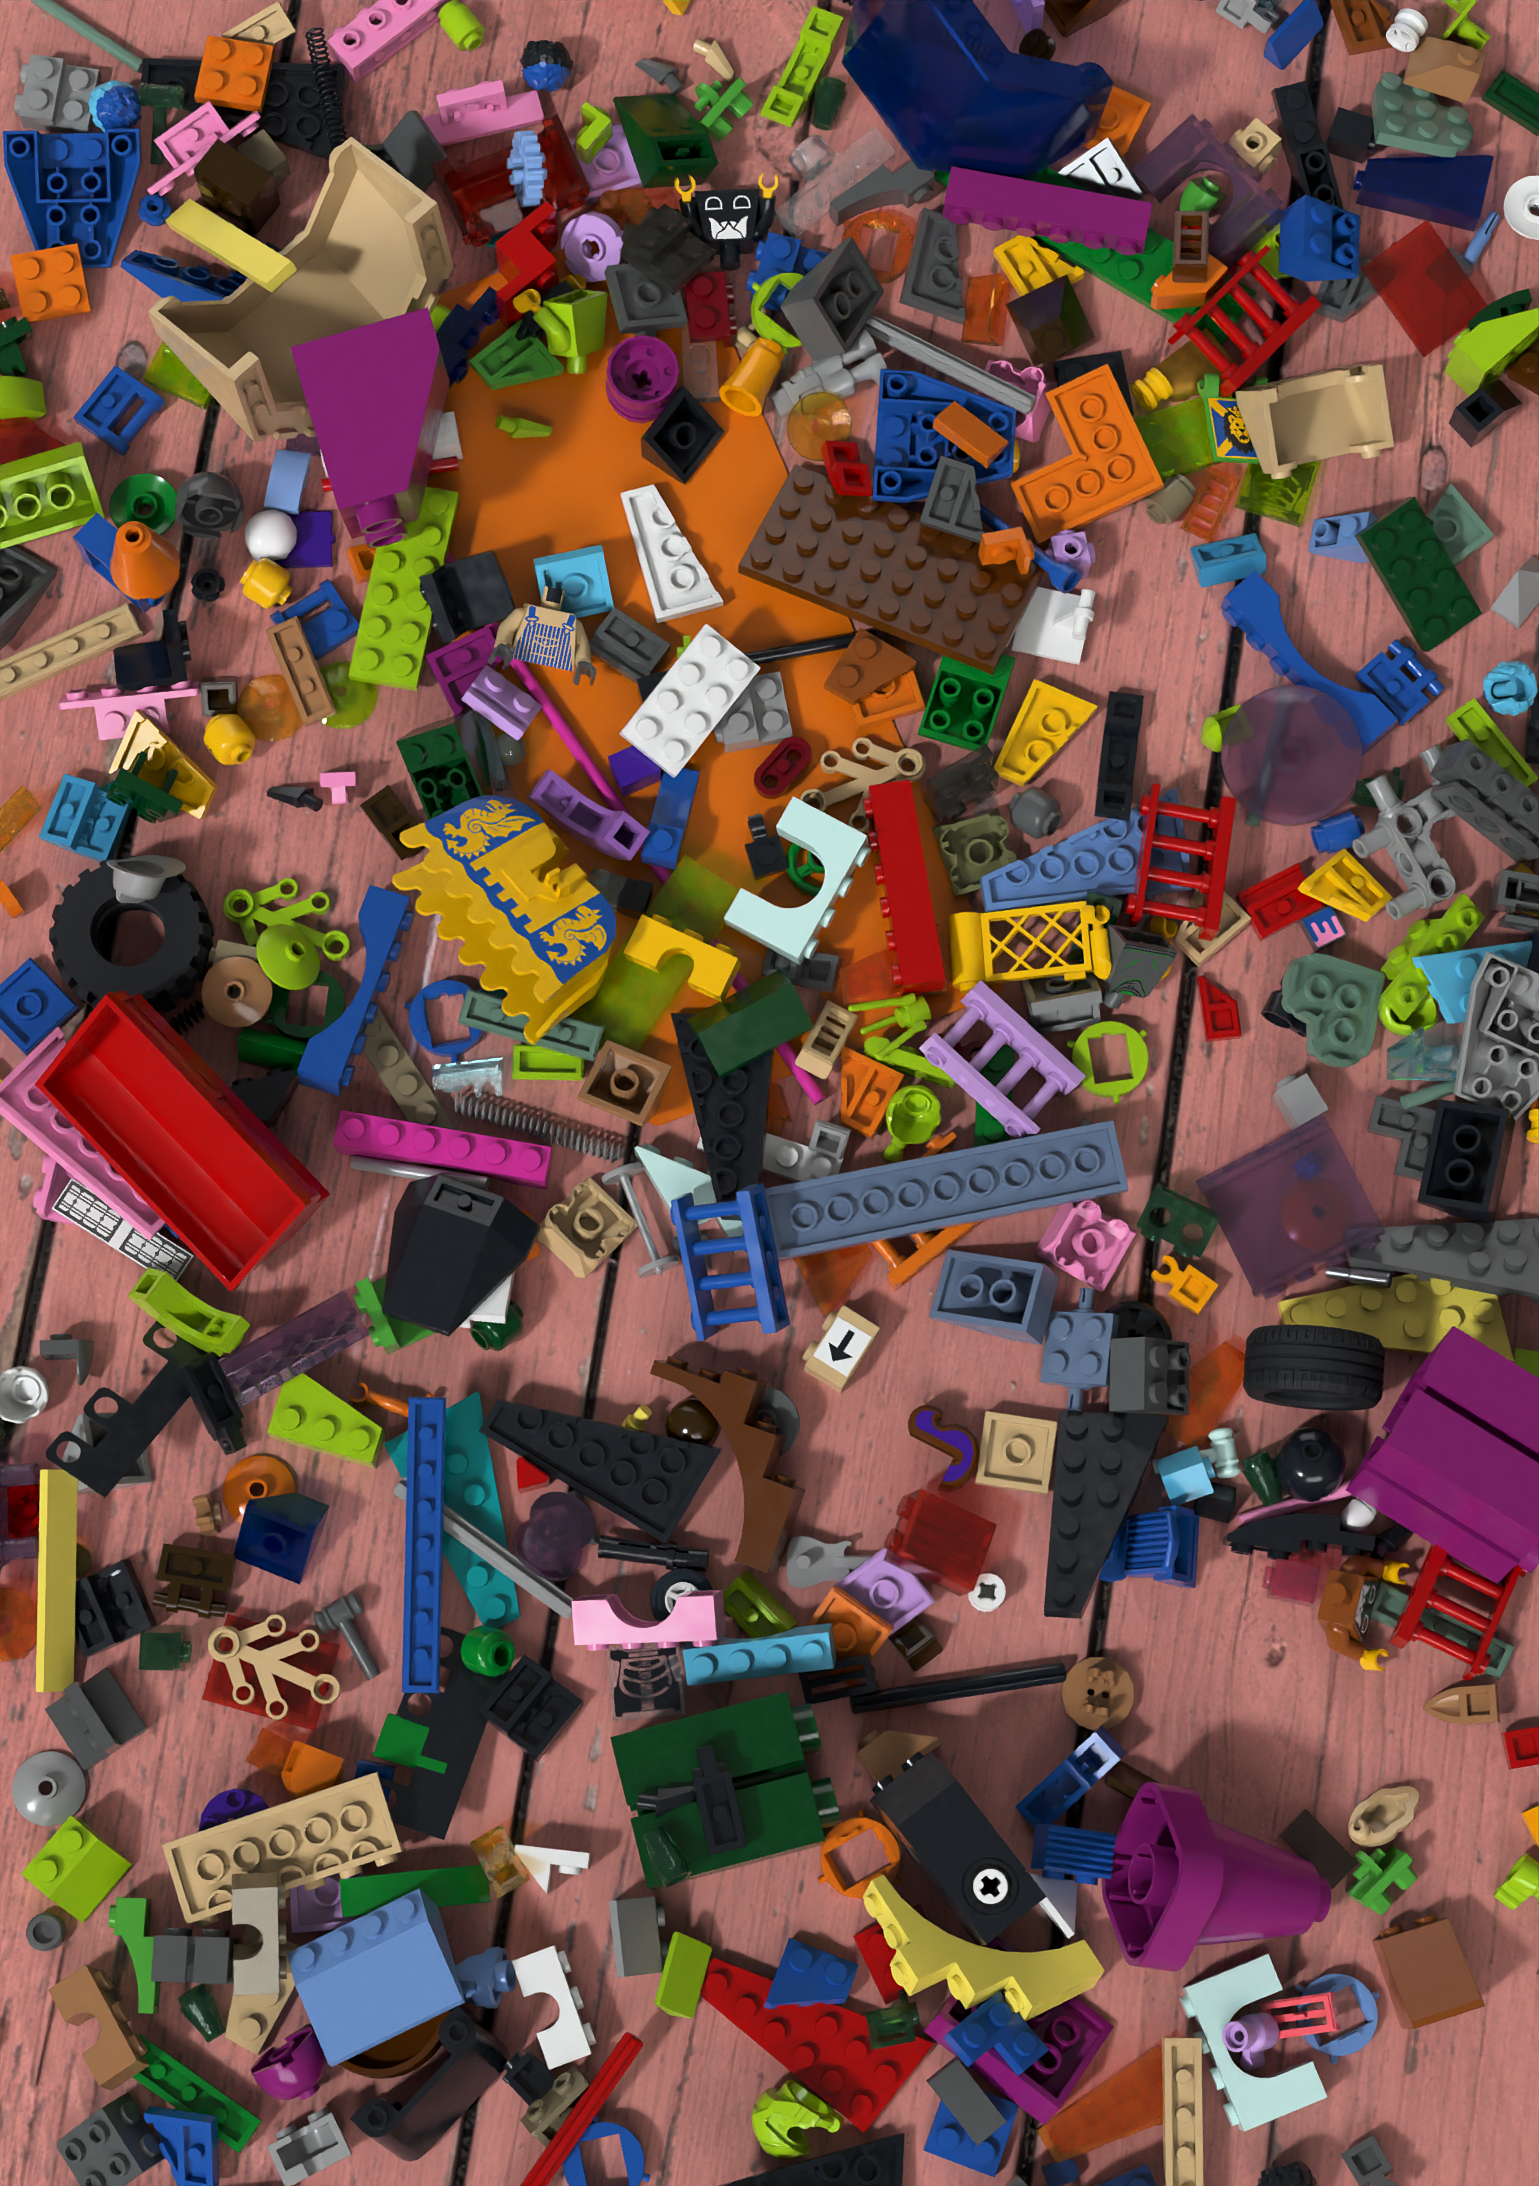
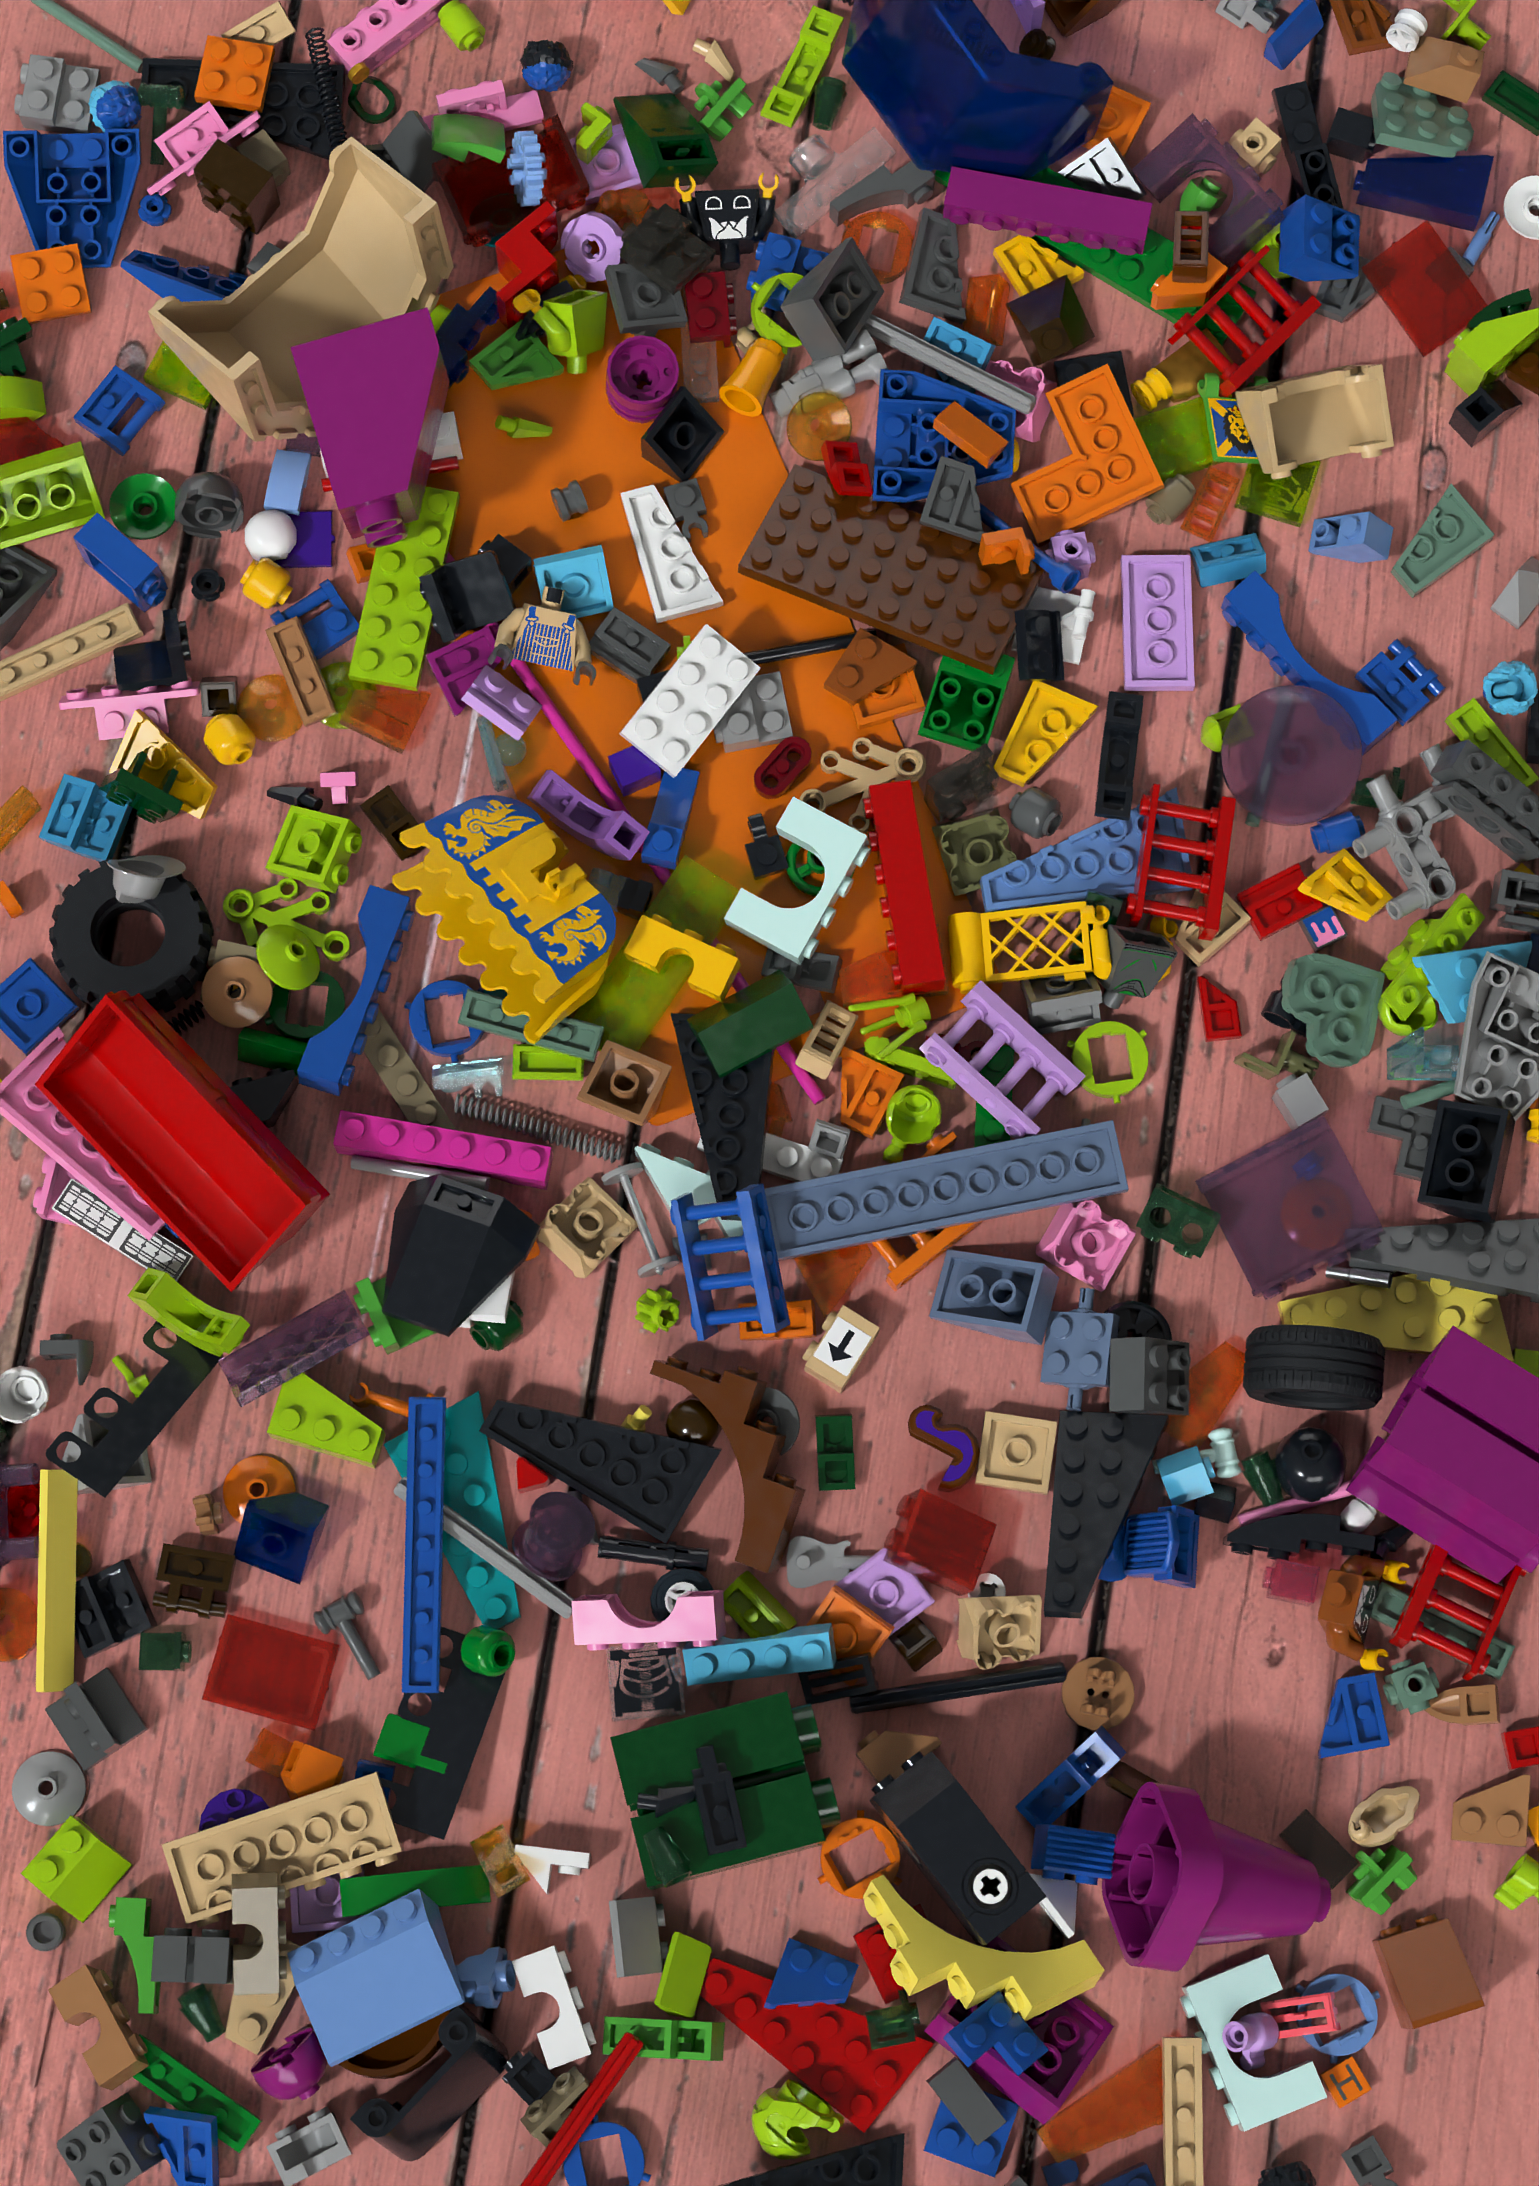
(136, 1385): none -> lime hand
(143, 562): orange cone -> none
(214, 1402): black hinge -> none
(231, 245): light yellow tile -> none
(268, 1663): tan plant -> none
(315, 848): none -> lime plate
(358, 74): none -> dark green piece
(385, 716): none -> clear orange wing
(447, 763): dark green slope -> none
(460, 133): none -> bright green slope
(514, 562): none -> black brick
(531, 1707): black slope -> none
(569, 500): none -> dark grey wheel
(657, 1310): none -> lime gear
(668, 2037): none -> bright green slope
(687, 505): none -> dark grey plate
(801, 1323): none -> orange slope
(835, 1452): none -> dark green slope
(960, 345): none -> dark azure wing
(999, 1628): none -> tan slope
(1039, 645): none -> black plate
(1157, 623): none -> lavender plate
(1189, 1287): light orange plate -> none
(1283, 1058): none -> olive bracket
(1345, 2082): none -> orange tile
(1354, 1718): none -> blue wing
(1397, 1687): none -> sand green brick
(1418, 574): dark green plate -> none
(1494, 1814): none -> medium nougat wing

